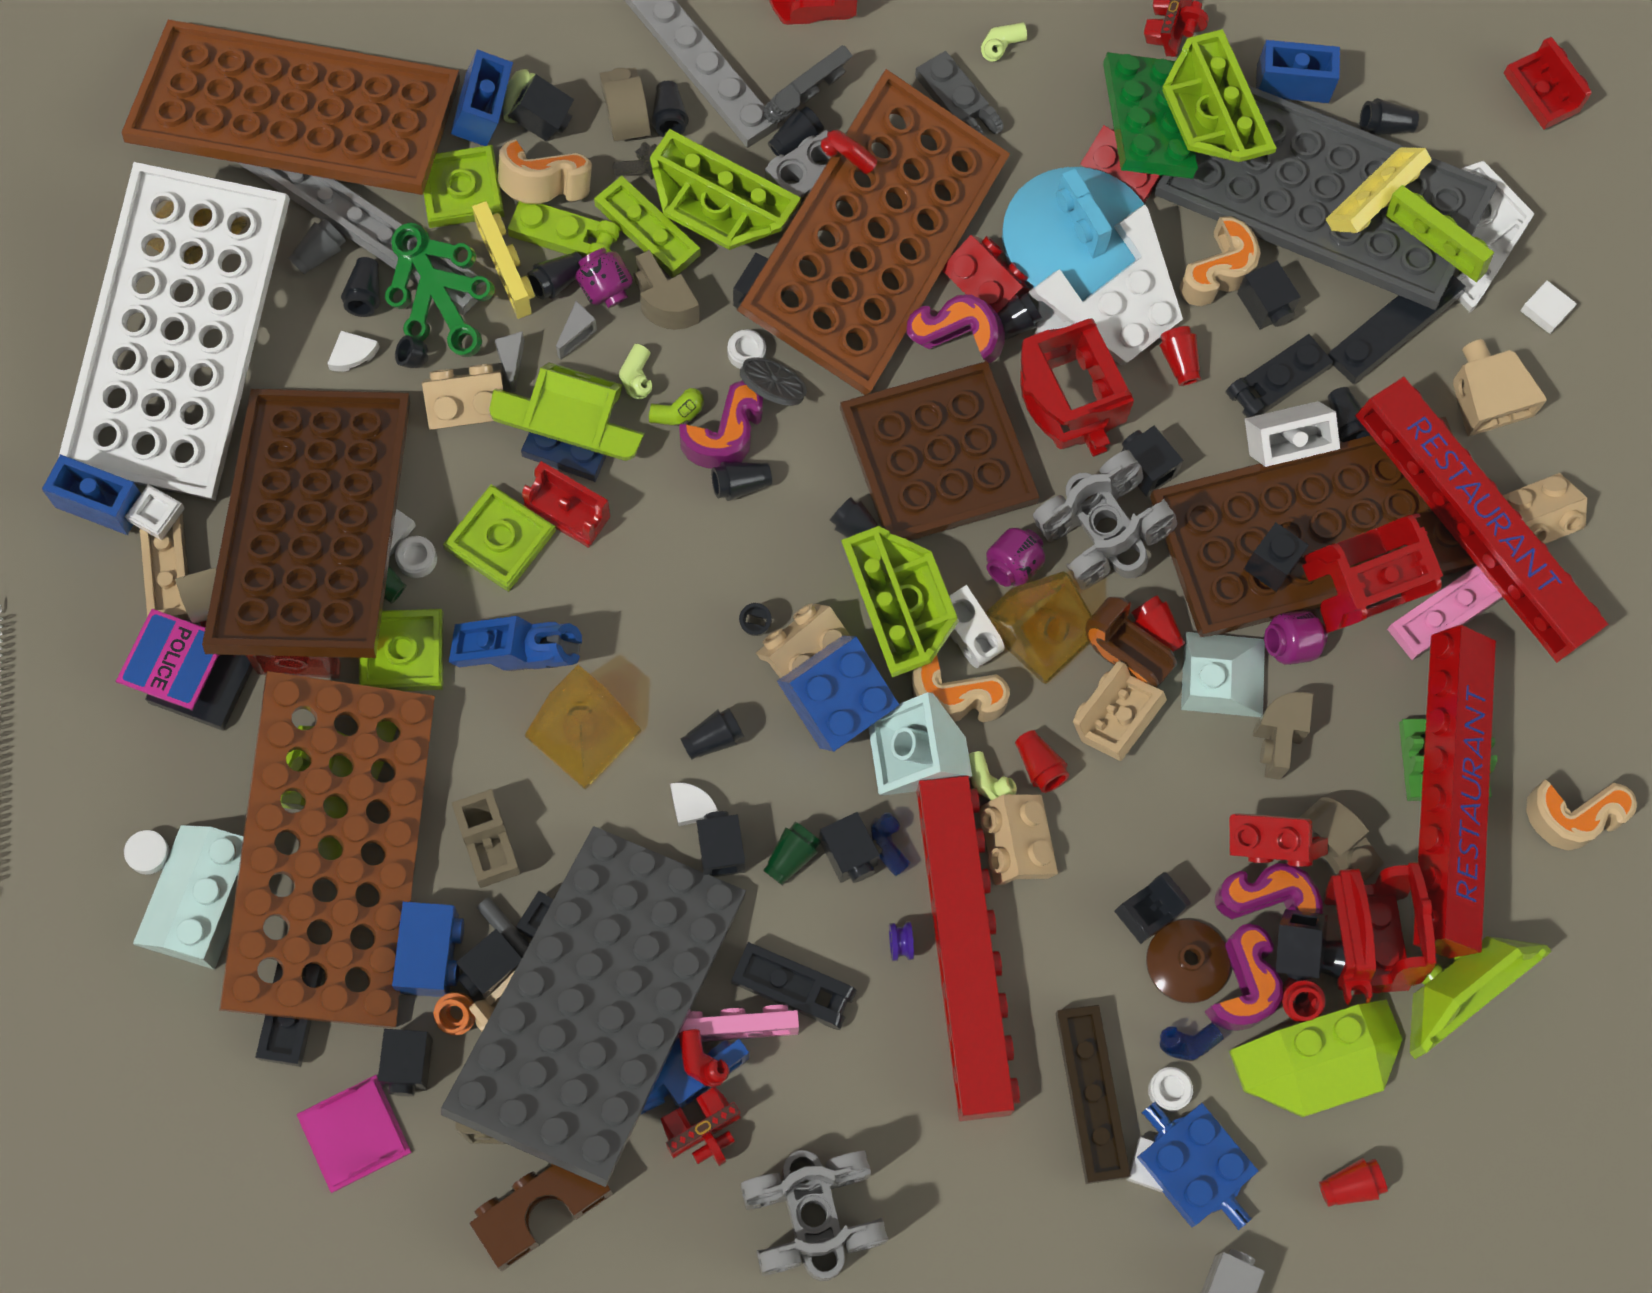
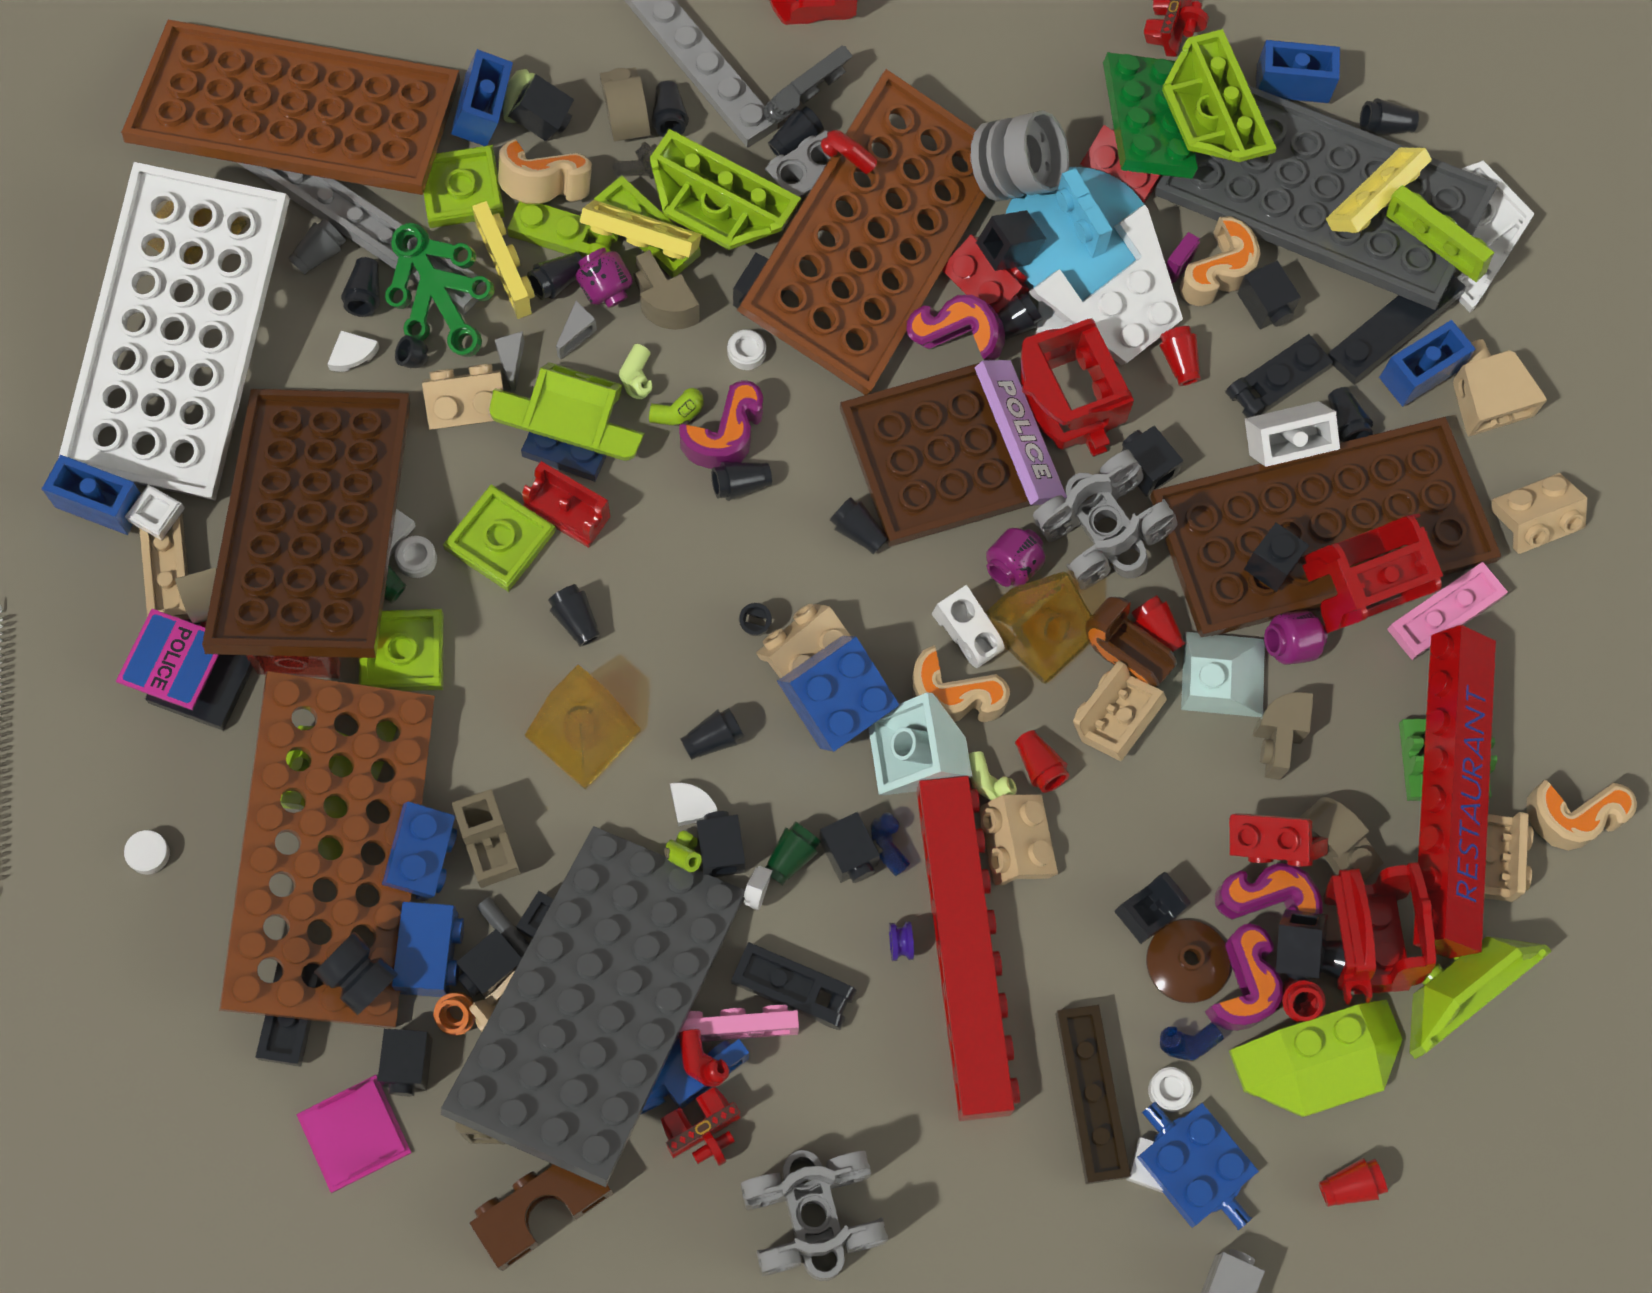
(194, 897): light aqua slope -> none
(355, 973): none -> black wheel
(420, 850): none -> blue bracket
(515, 644): blue plate -> none
(575, 614): none -> black cone
(640, 230): none -> light yellow plate
(681, 852): none -> lime arm
(757, 887): none -> white tile
(773, 381): dark grey wheel -> none
(902, 597): lime wedge -> none
(957, 93): dark grey hinge -> none
(1000, 37): yellowish green arm -> none
(1010, 240): none -> black brick
(1019, 156): none -> light grey wheel
(1019, 431): none -> lavender tile
(1182, 256): none -> magenta tile
(1426, 363): none -> blue brick
(1481, 519): red brick -> none
(1506, 857): none -> tan bracket
(1548, 84): red bracket -> none
(1548, 307): white tile -> none

